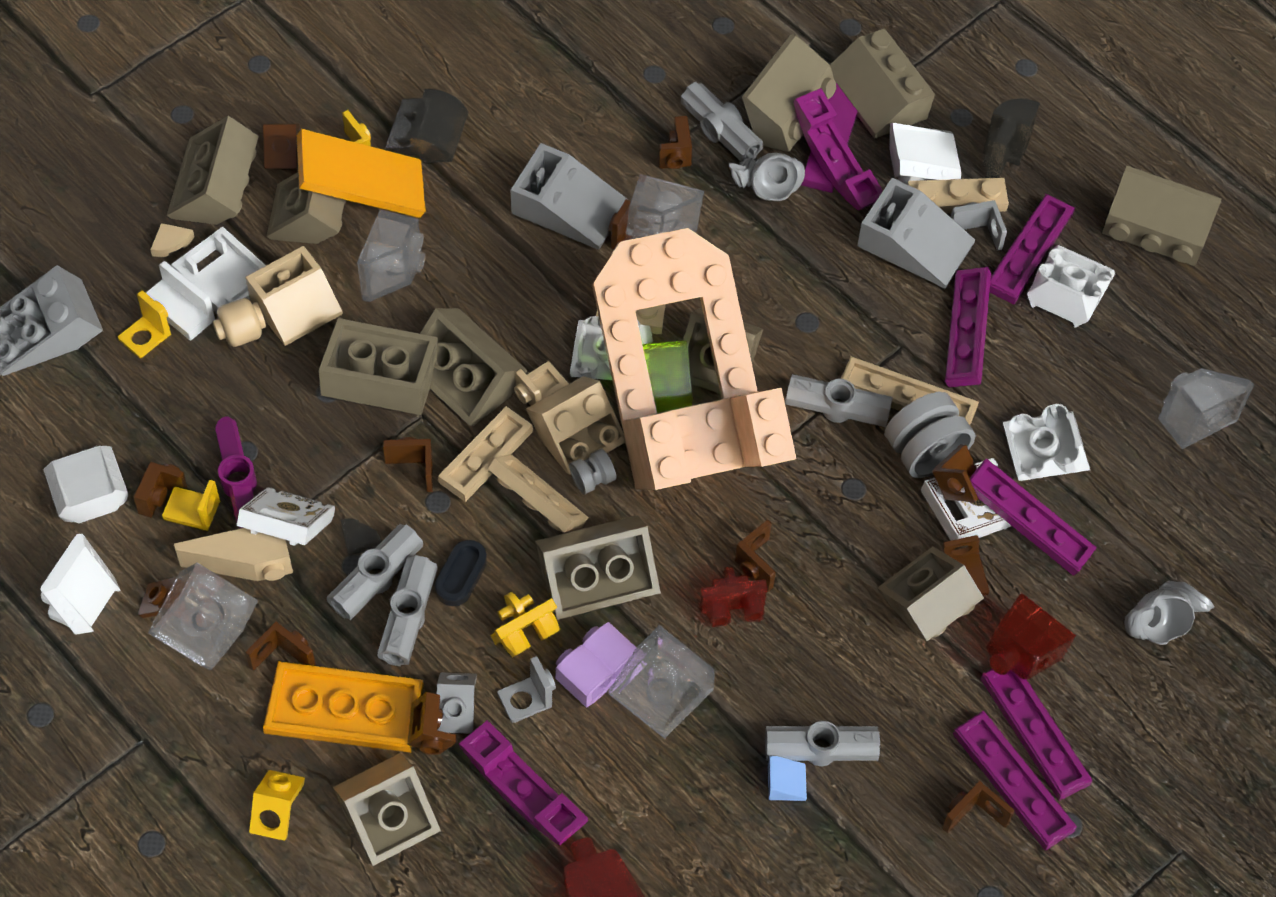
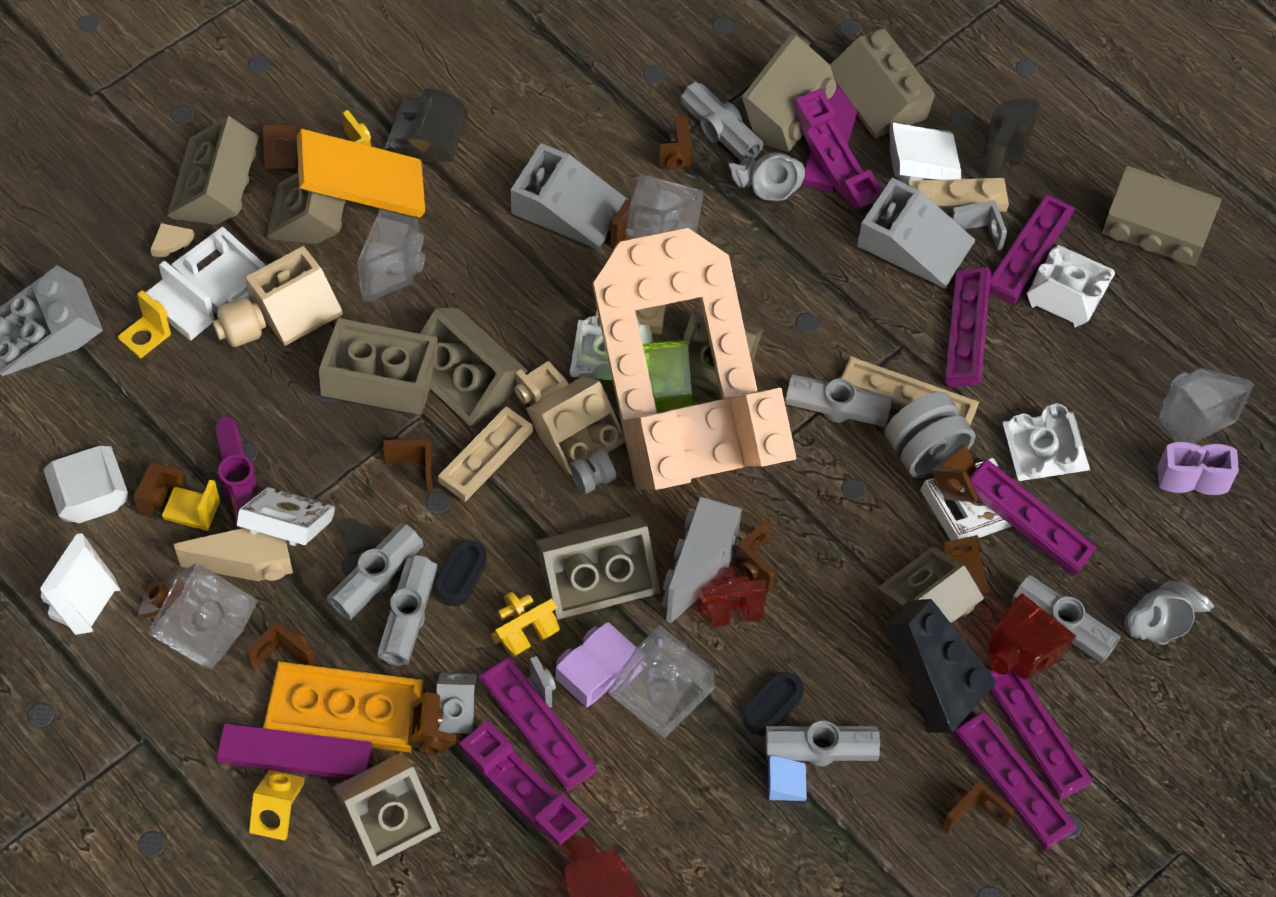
(293, 752): none -> magenta tile
(537, 494): tan plate -> none
(537, 724): none -> magenta tile
(701, 554): none -> light grey slope
(773, 702): none -> black tile
(940, 664): none -> black wedge
(1090, 634): none -> light grey piece
(1197, 468): none -> lavender brick

